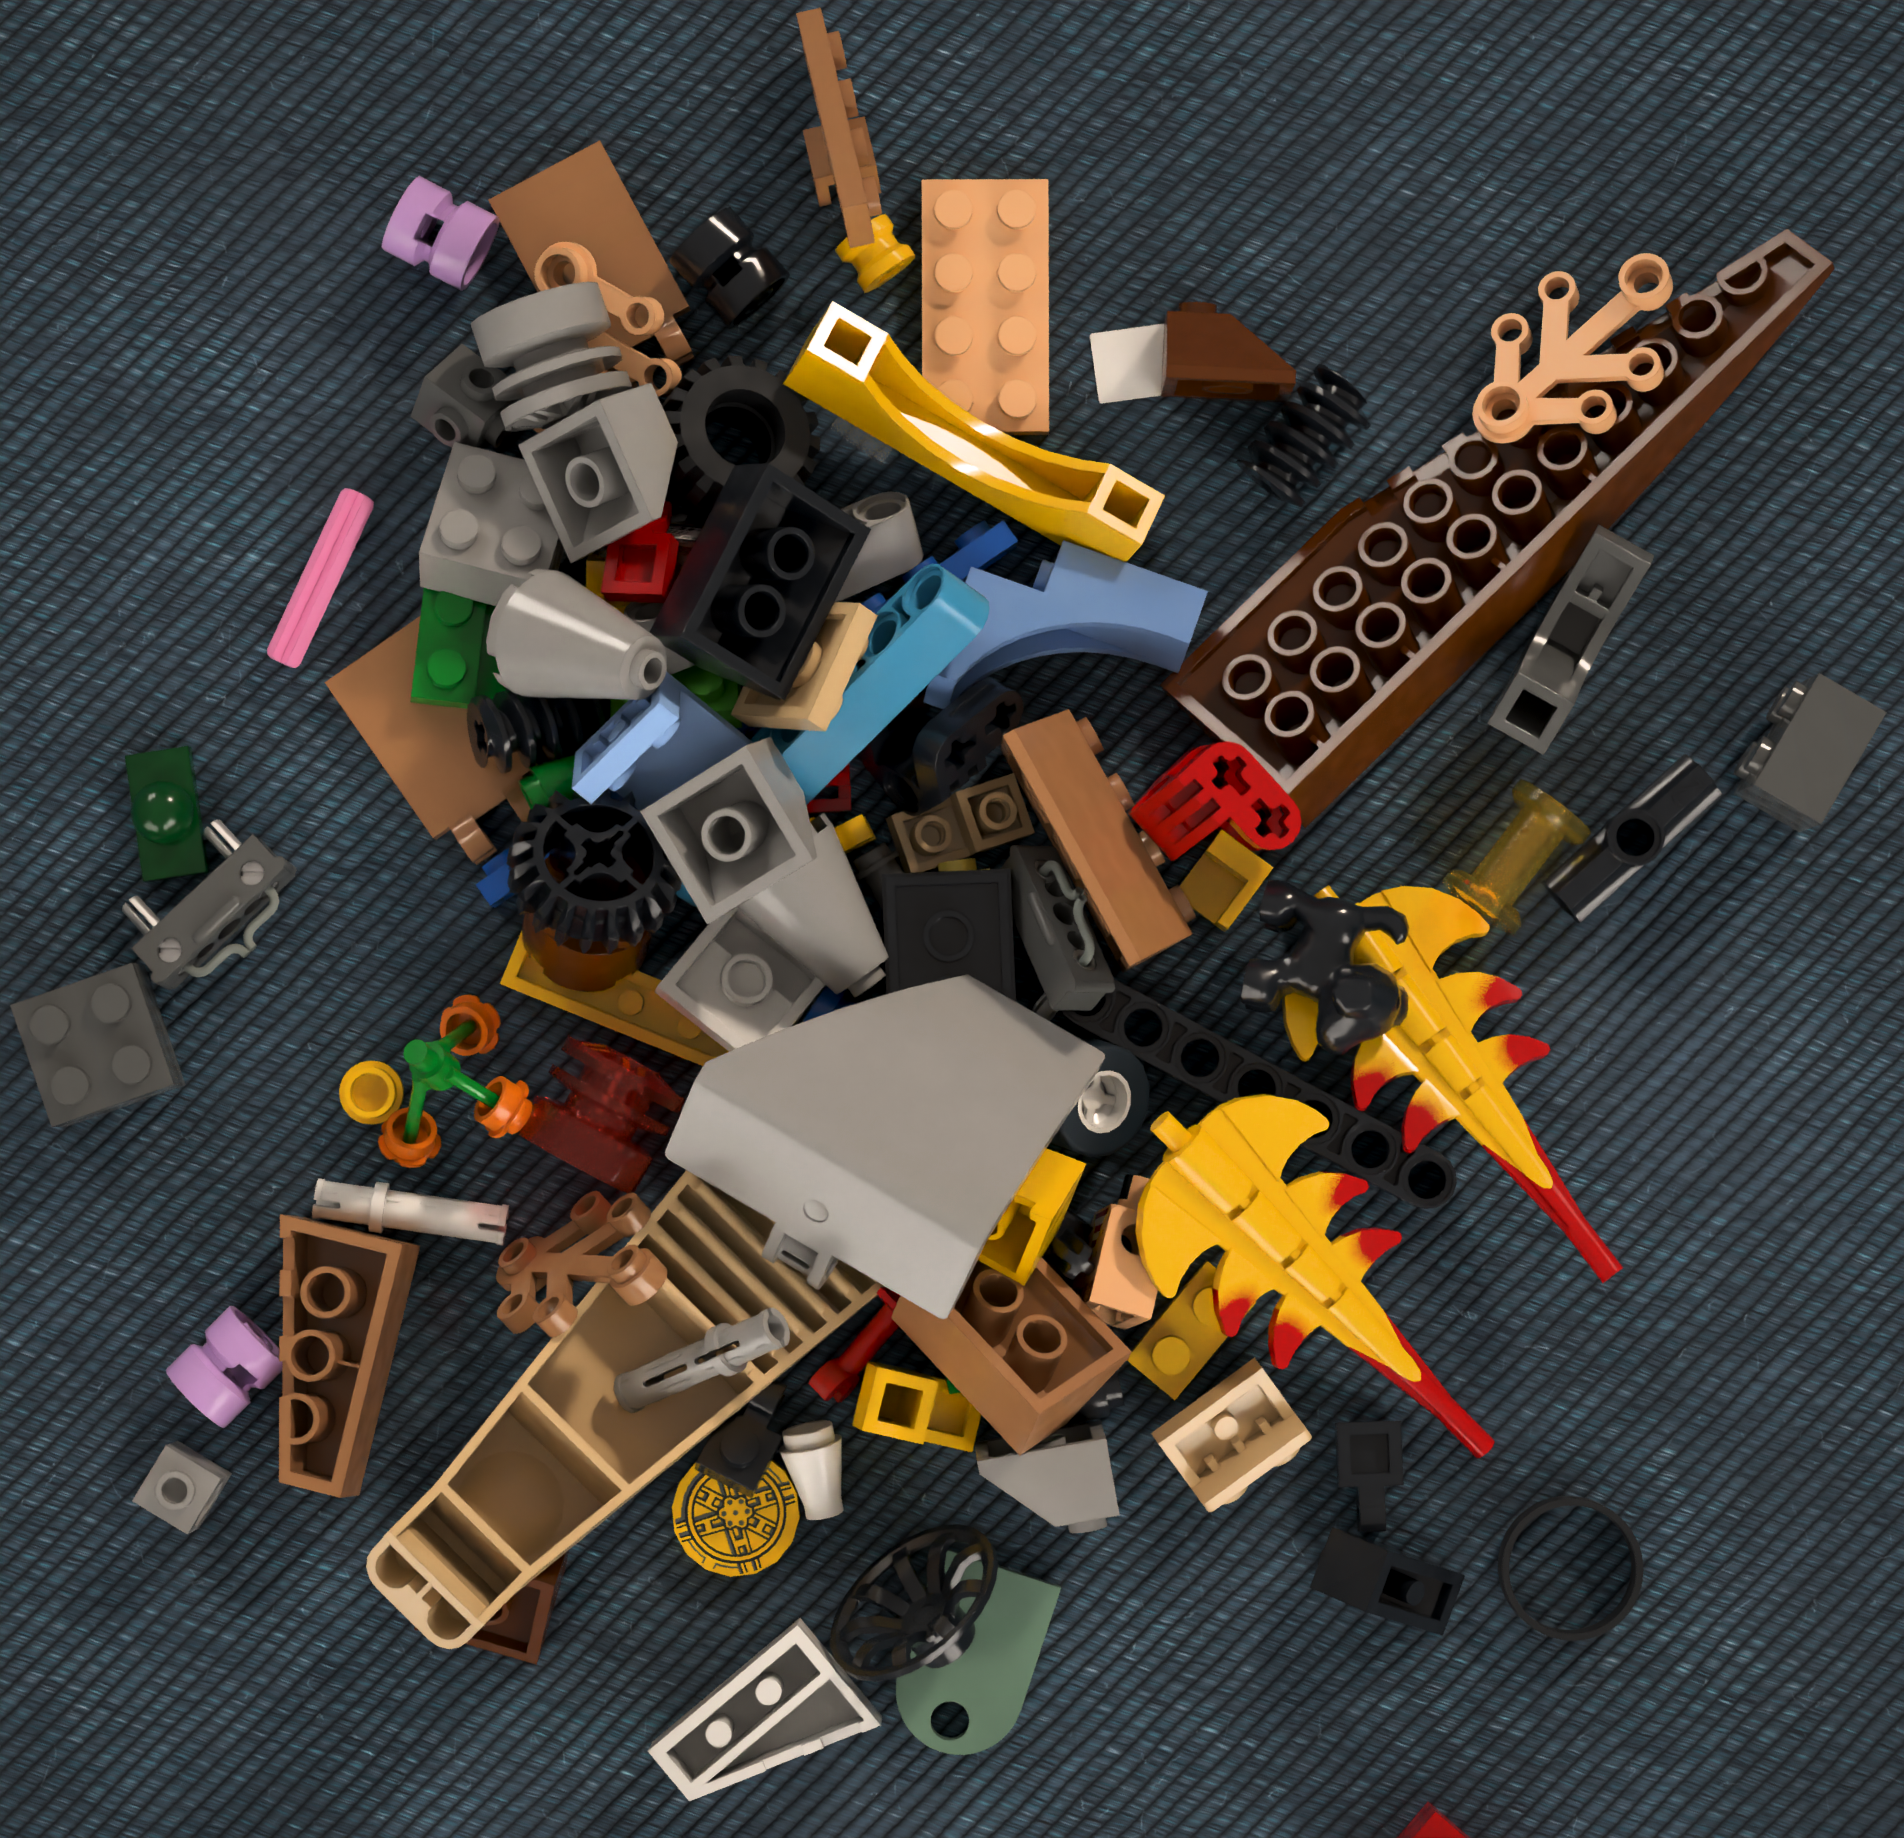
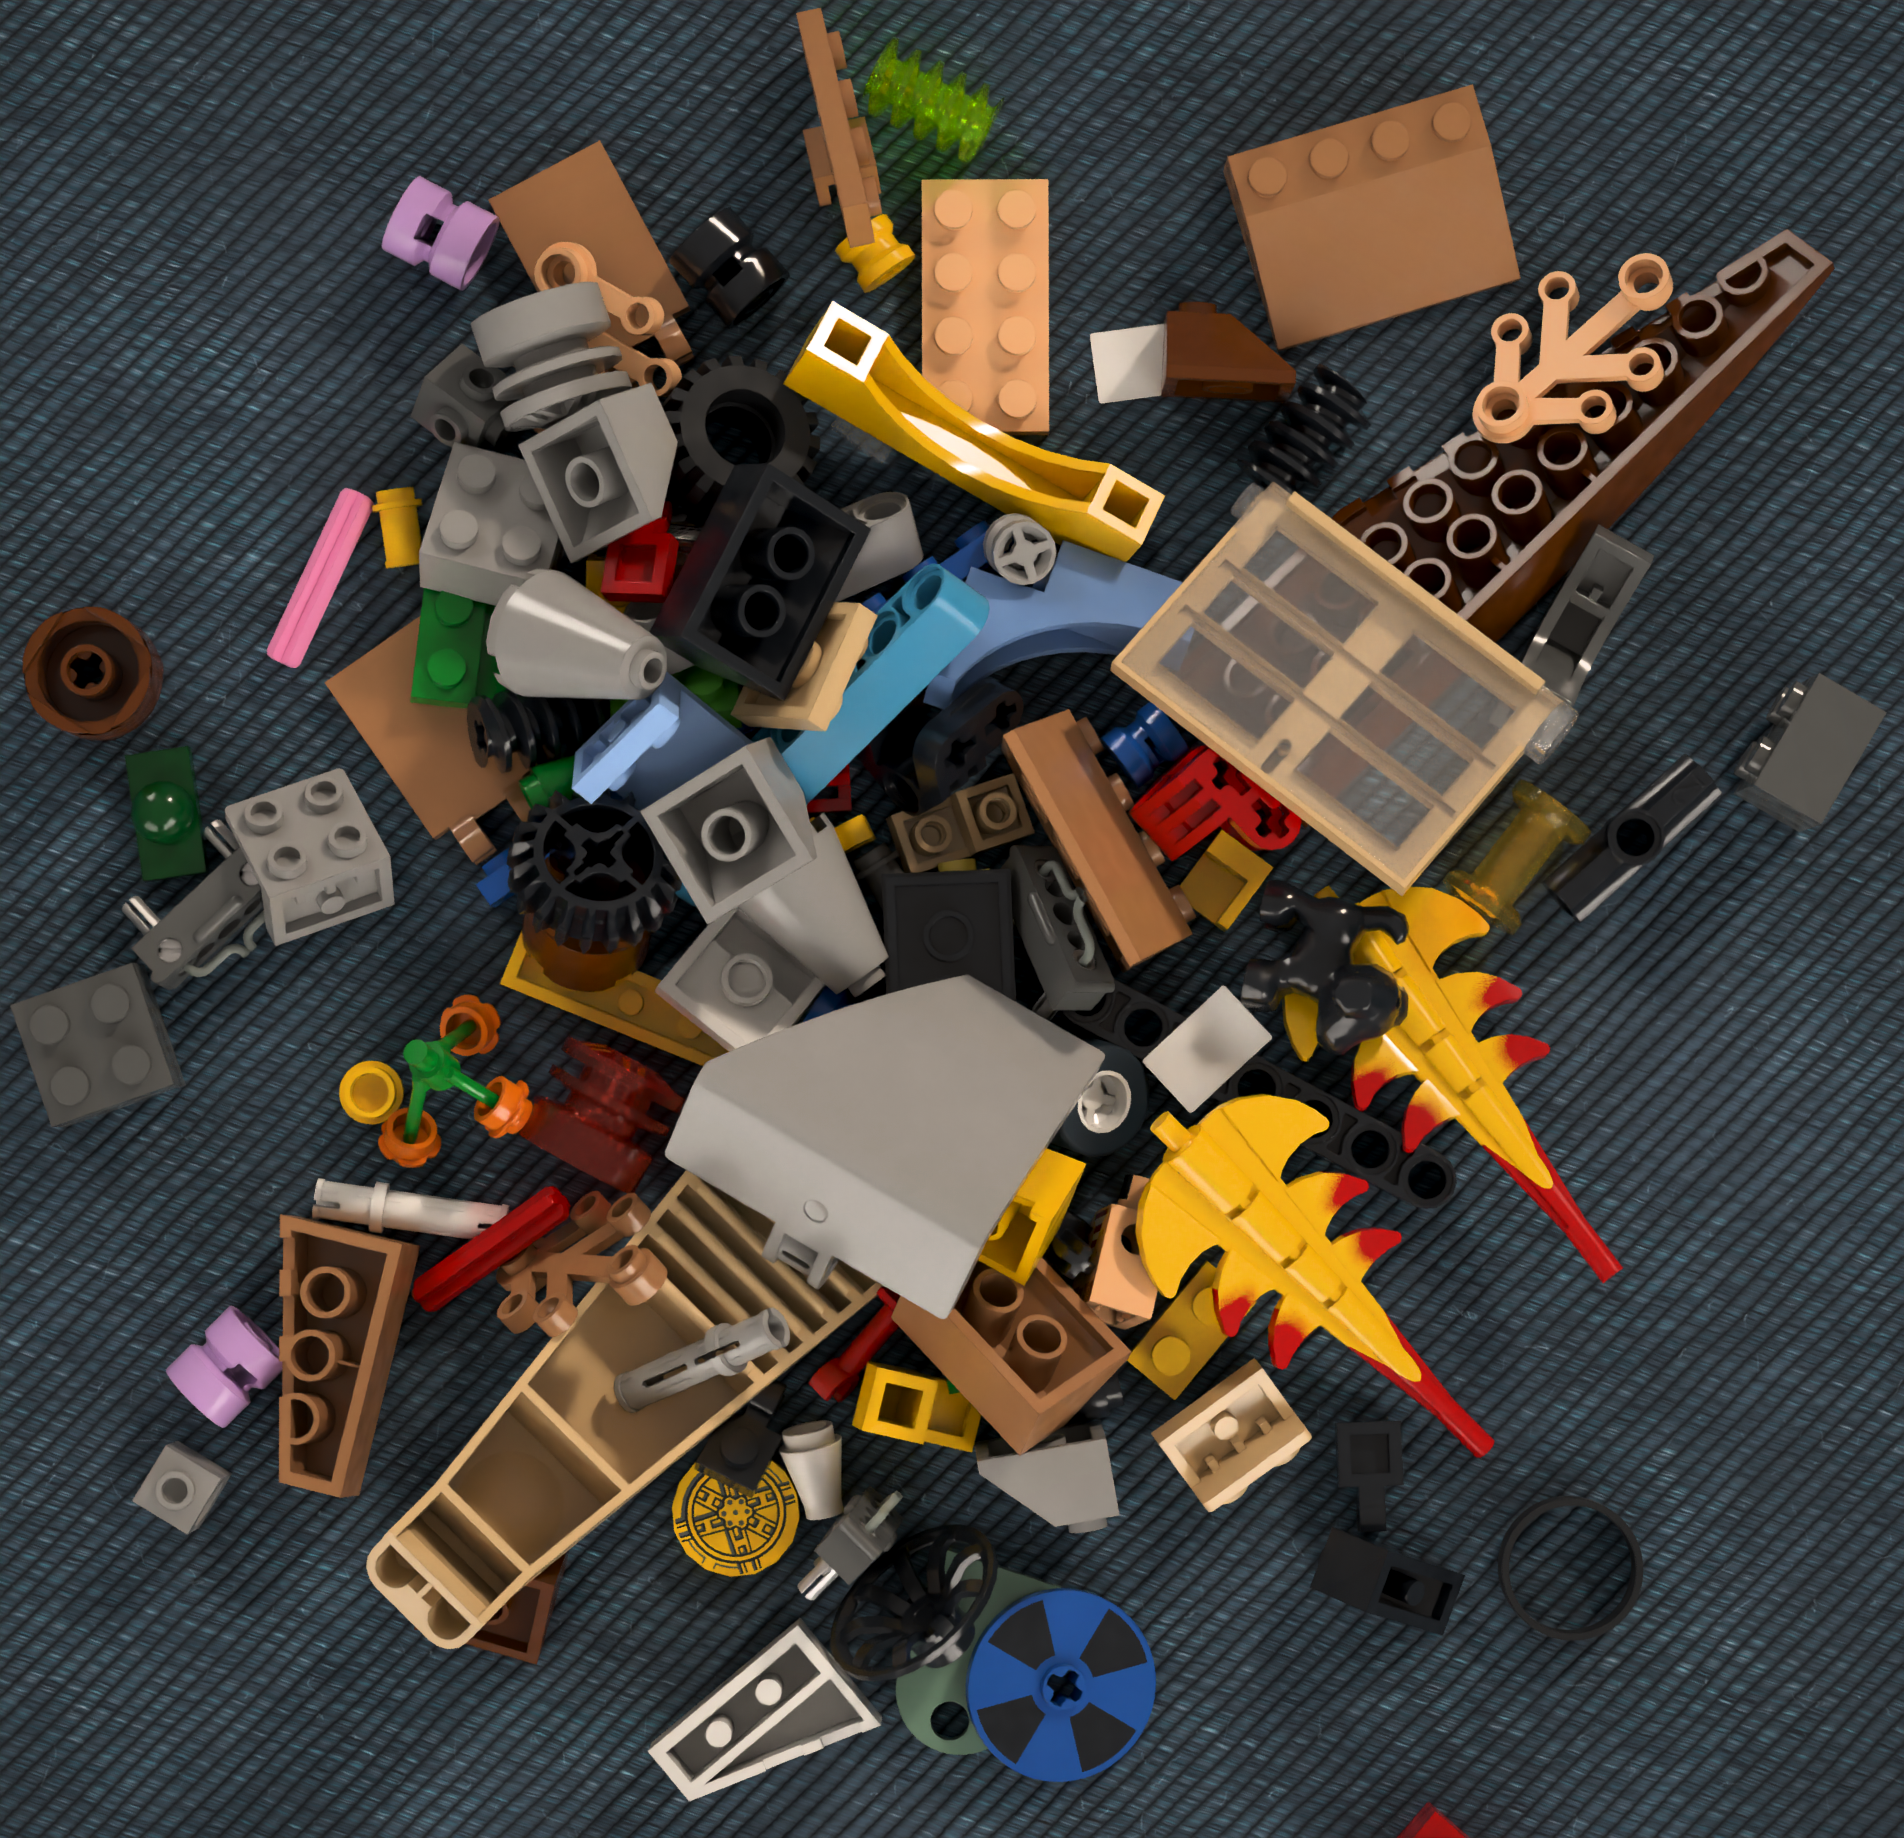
(57, 686): none -> reddish brown brick
(312, 855): none -> light grey bracket
(399, 526): none -> yellow pin
(491, 1249): none -> red axle
(855, 1540): none -> dark grey piece
(931, 102): none -> clear neon green piece
(1026, 560): none -> light grey wheel
(1074, 1732): none -> blue piece
(1132, 752): none -> blue wheel
(1207, 1049): none -> white sticker
(1341, 685): none -> clear door
(1373, 217): none -> medium nougat slope

